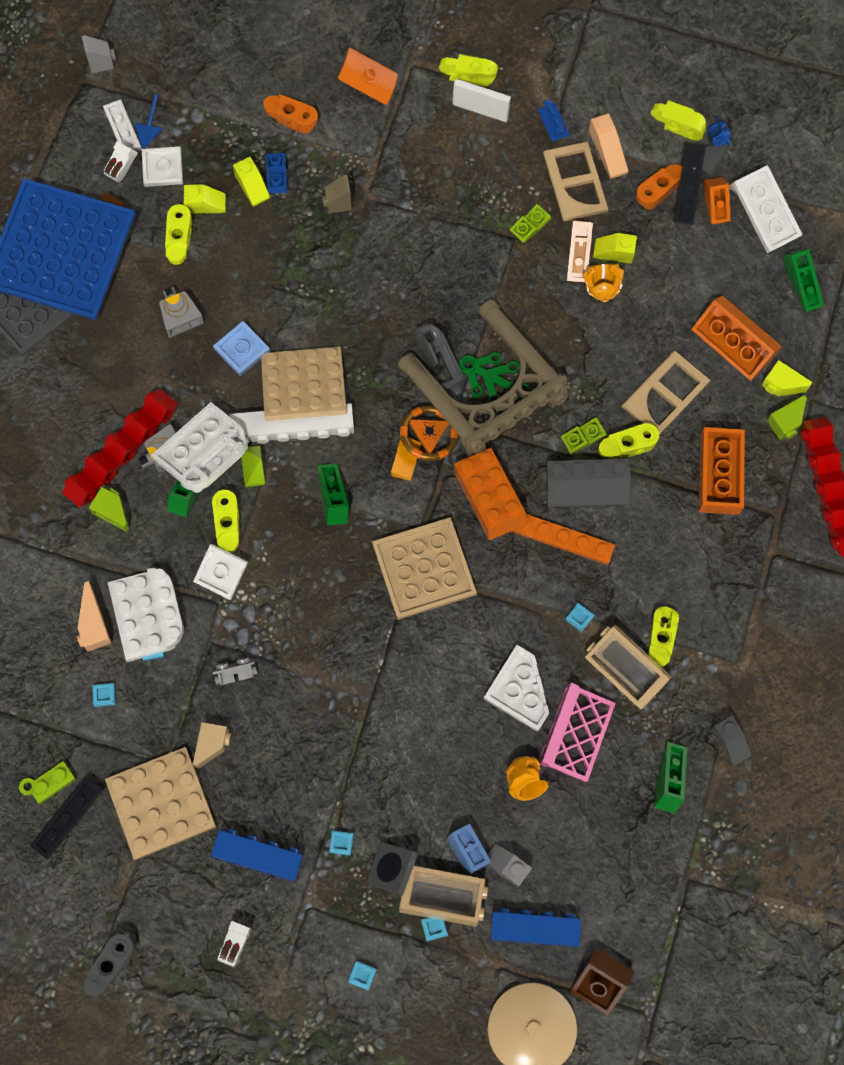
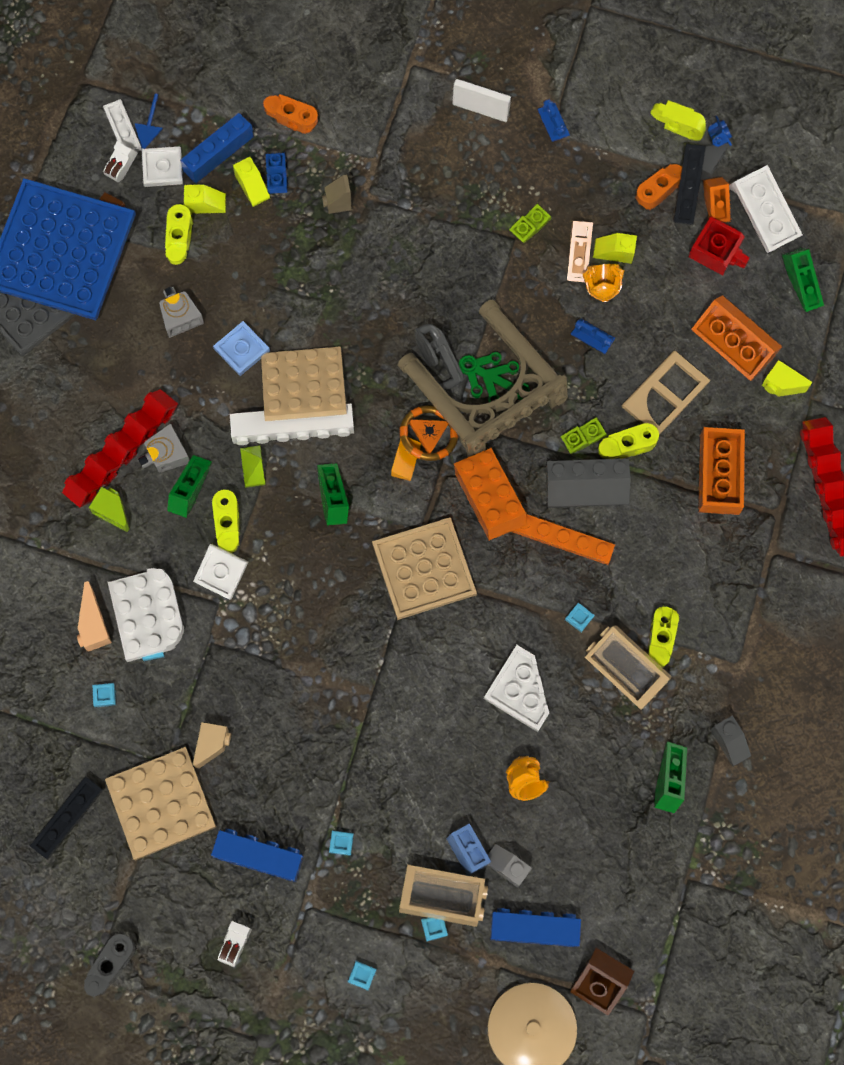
(48, 783): lime hinge -> none
(98, 54): light grey slope -> none
(202, 449): white plate -> none
(217, 148): none -> blue brick
(227, 671): light grey hinge -> none
(368, 76): orange shield -> none
(391, 868): dark grey tile -> none
(469, 69): neon yellow piece -> none
(559, 726): bright pink fence -> none
(570, 208): tan window -> none
(592, 336): none -> blue hinge
(608, 145): light nougat slope -> none
(719, 247): none -> red hinge
(788, 419): lime slope -> none

